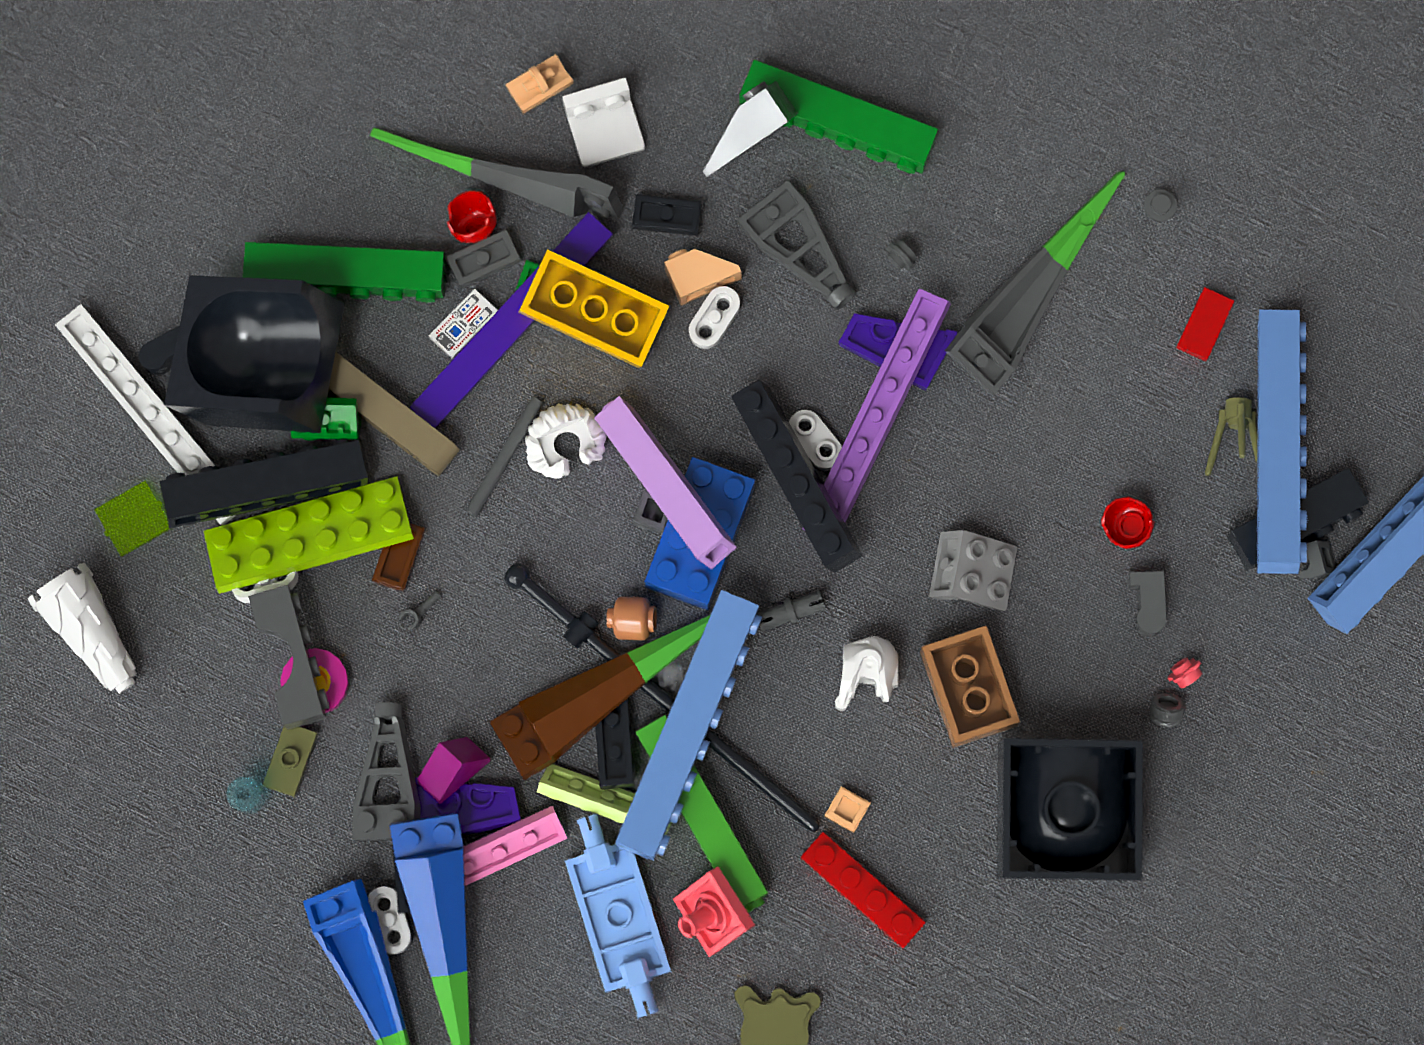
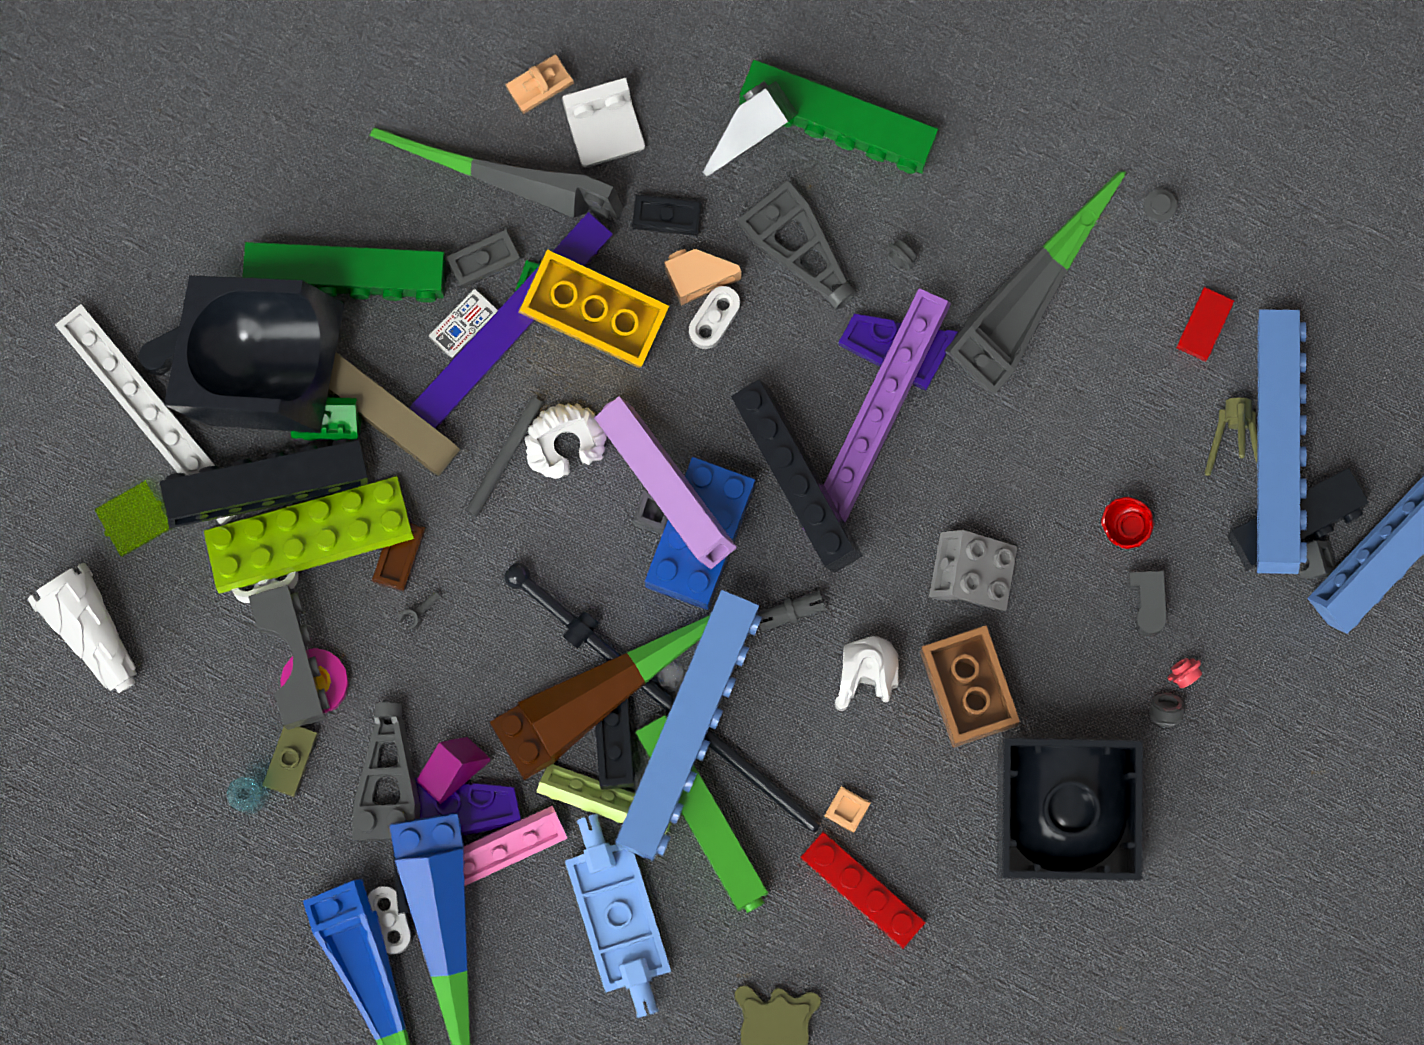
(471, 217): red hair -> none
(632, 618): nougat head -> none
(712, 912): coral plate -> none
(815, 439): white plate -> none

